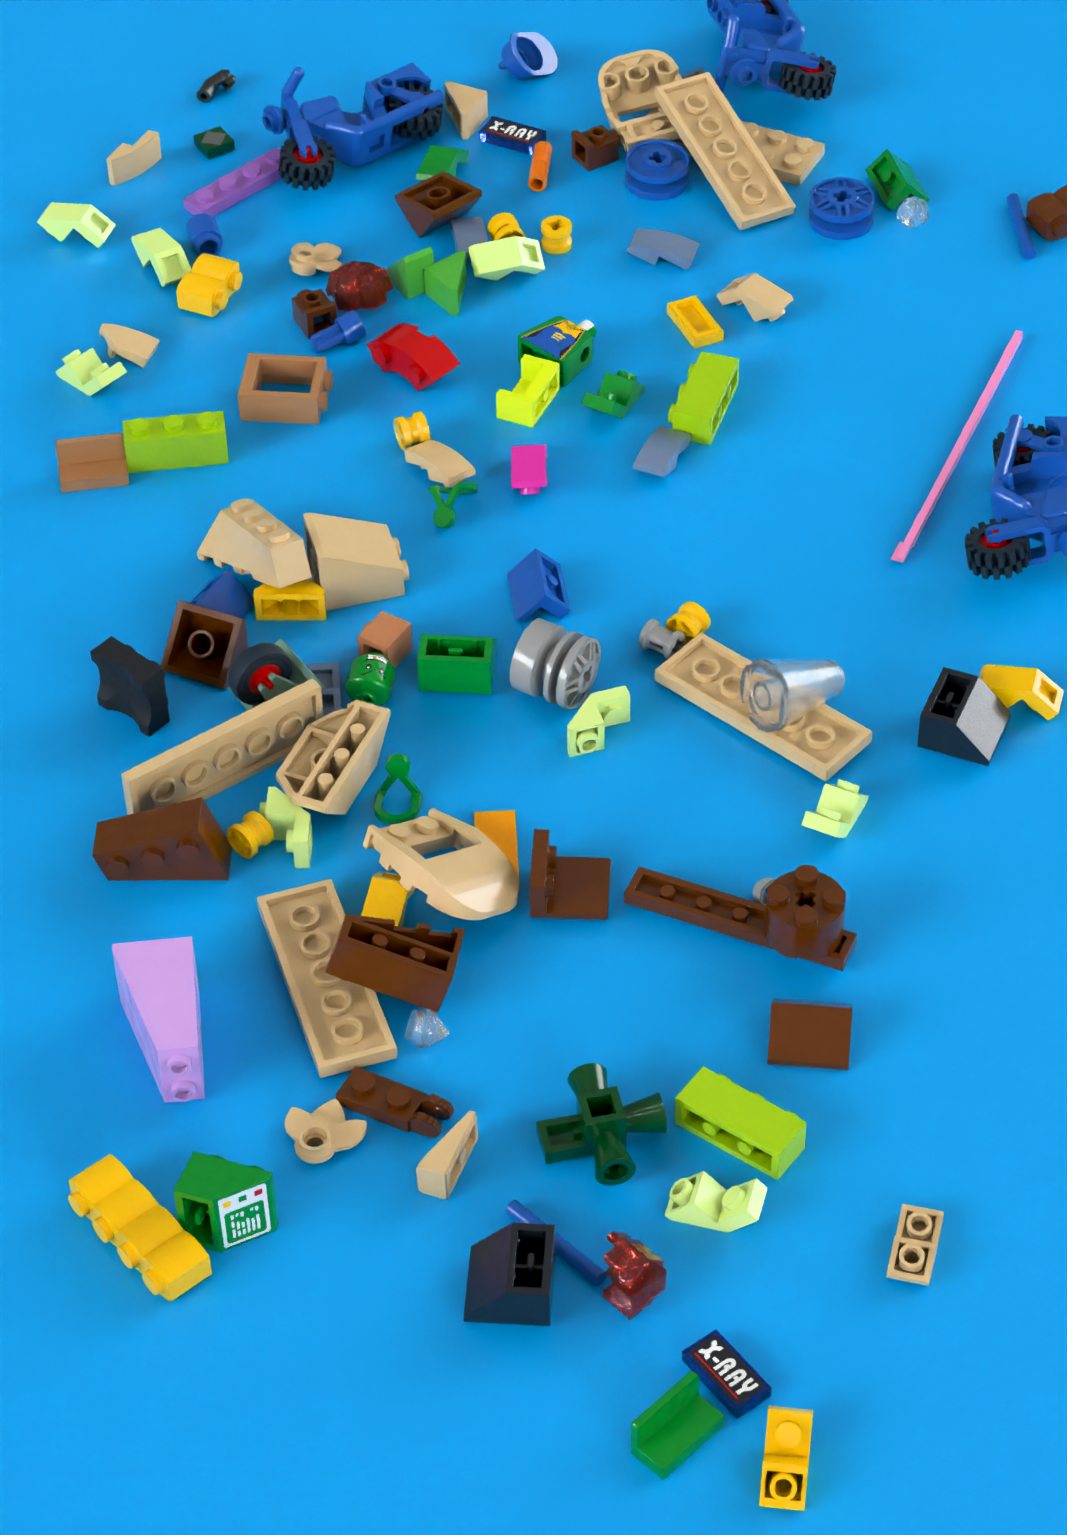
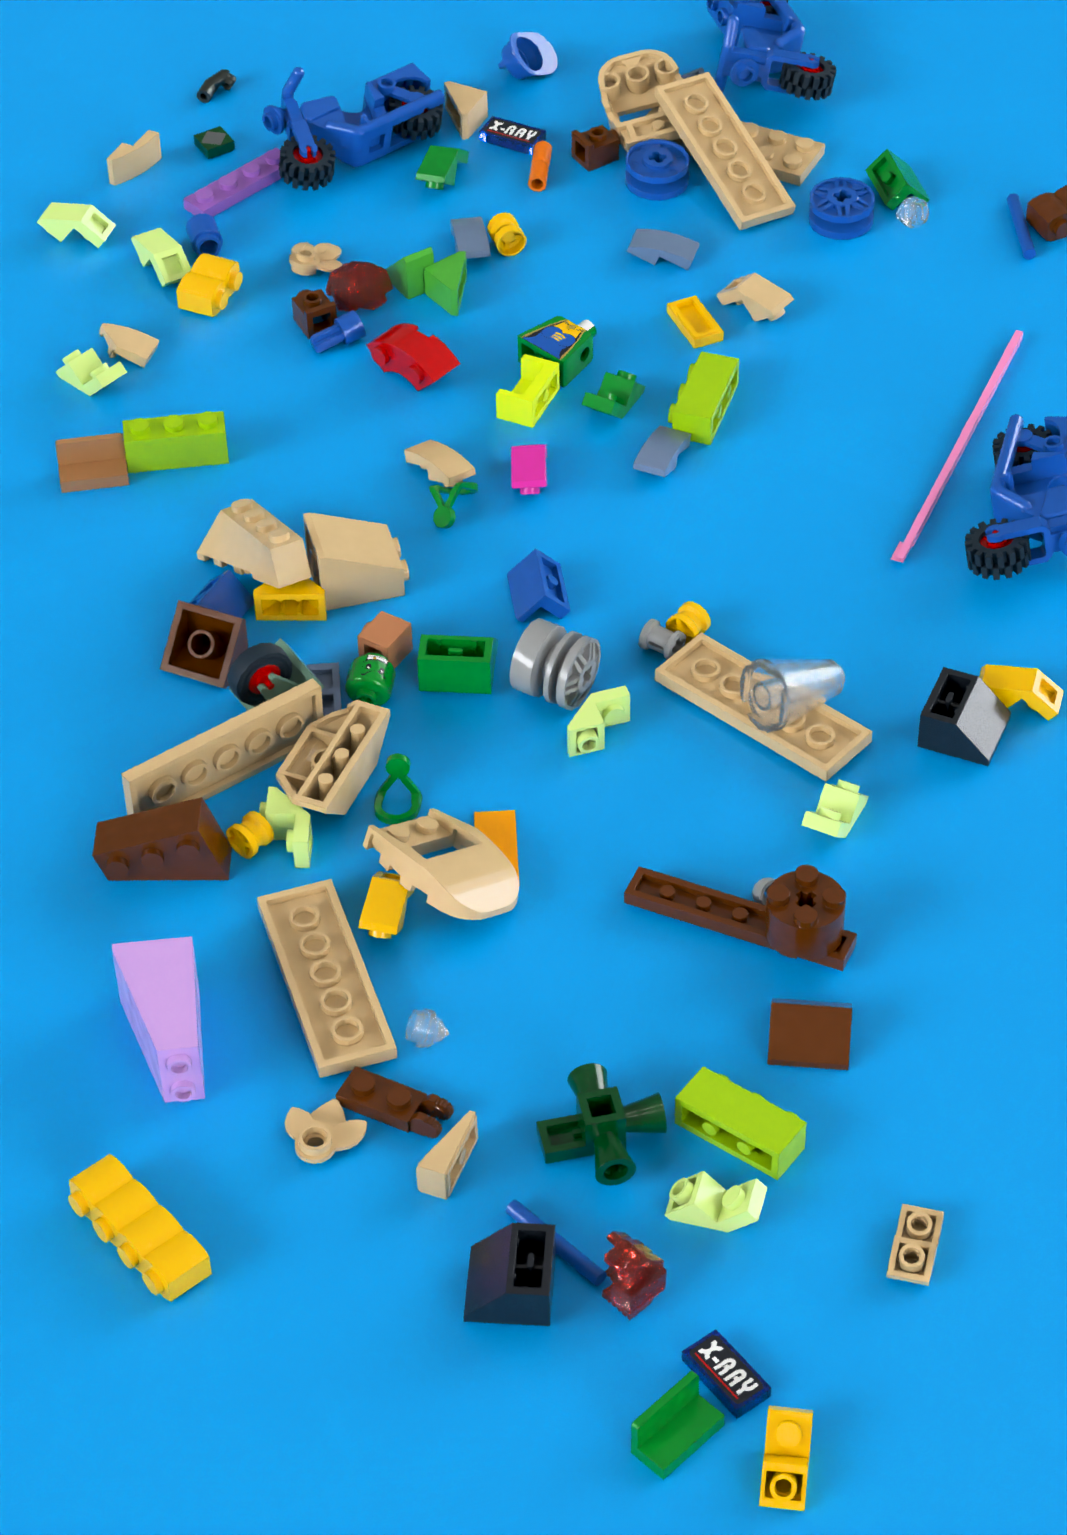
(131, 685): black brick -> none
(225, 1202): green slope -> none
(284, 406): medium nougat window -> none
(396, 959): reddish brown wedge -> none
(411, 429): yellow wheel -> none
(436, 202): reddish brown slope -> none
(502, 256): yellowish green slope -> none
(556, 235): yellow wheel -> none
(567, 885): reddish brown bracket -> none

